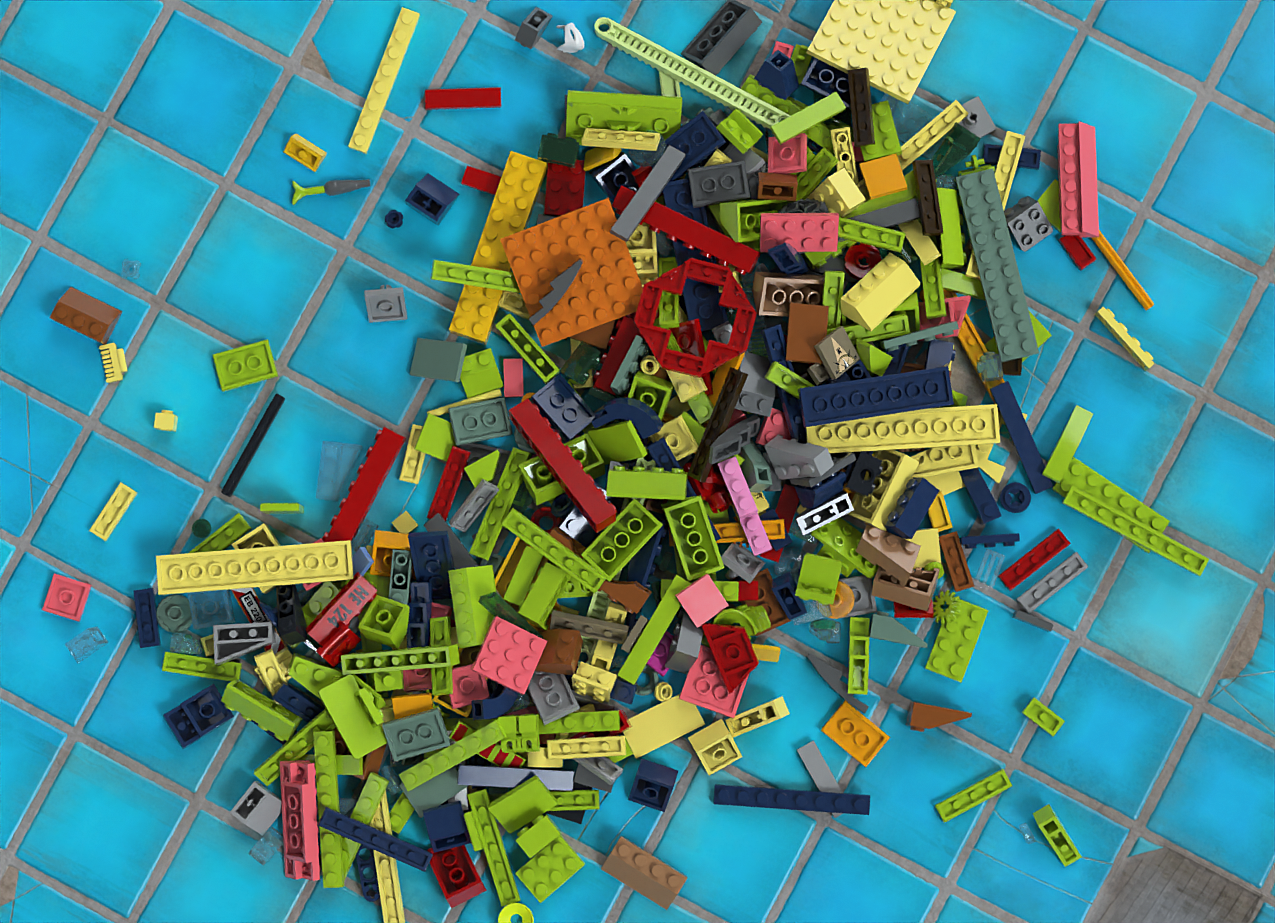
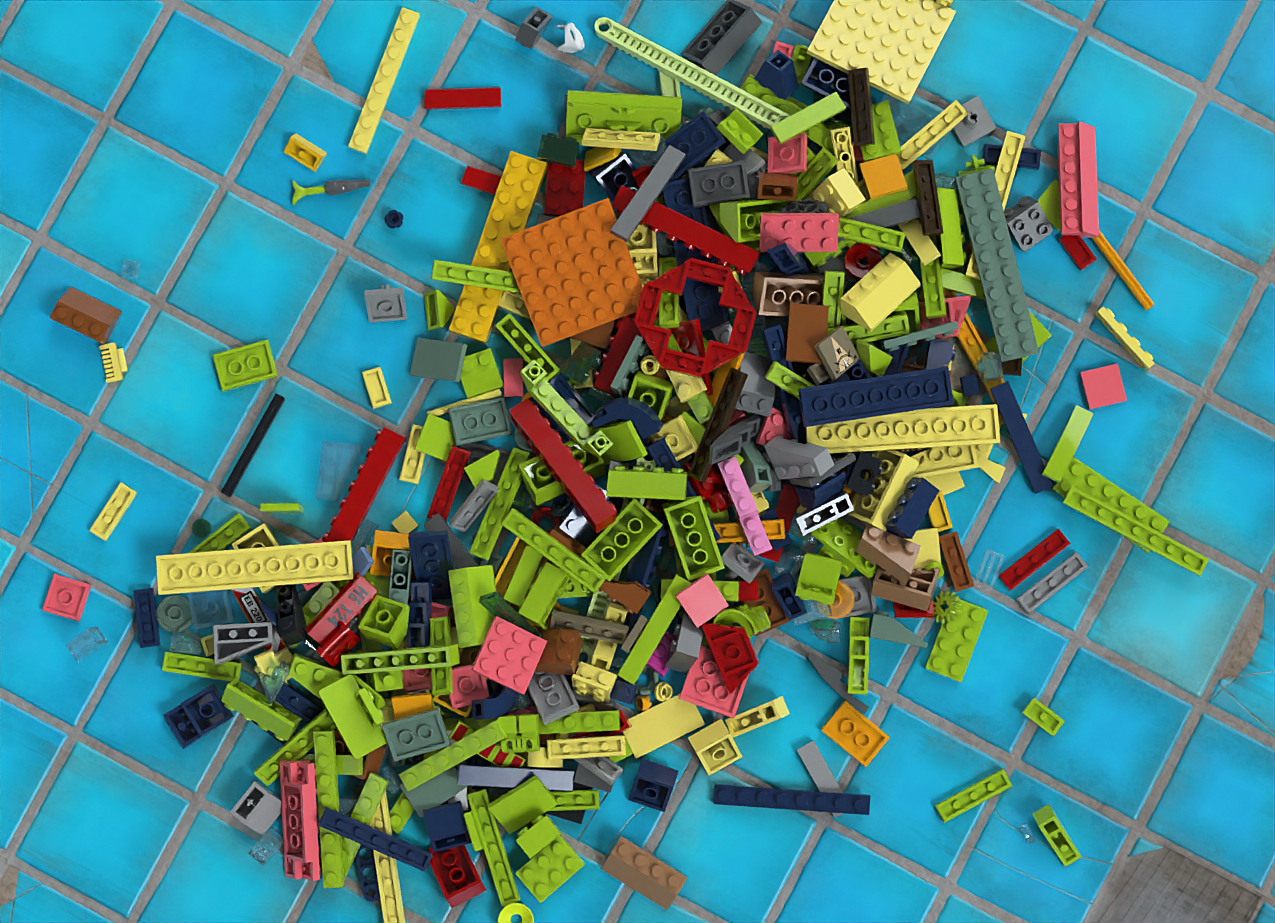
(166, 421): light yellow plate -> none
(273, 684): none -> clear light blue slope
(376, 387): none -> light yellow tile
(431, 198): dark blue slope -> none
(437, 309): none -> lime slope
(560, 286): dark grey slope -> none
(561, 412): none -> lime slope
(643, 702): none -> light orange hinge
(766, 652): yellow slope -> none
(927, 716): dark orange slope -> none
(954, 148): clear green slope -> none
(969, 385): none -> dark blue slope
(980, 496): dark blue slope -> none
(989, 540): dark blue plate -> none
(1024, 497): dark blue gear -> none
(1032, 620): dark grey tile -> none
(1103, 386): none -> coral tile

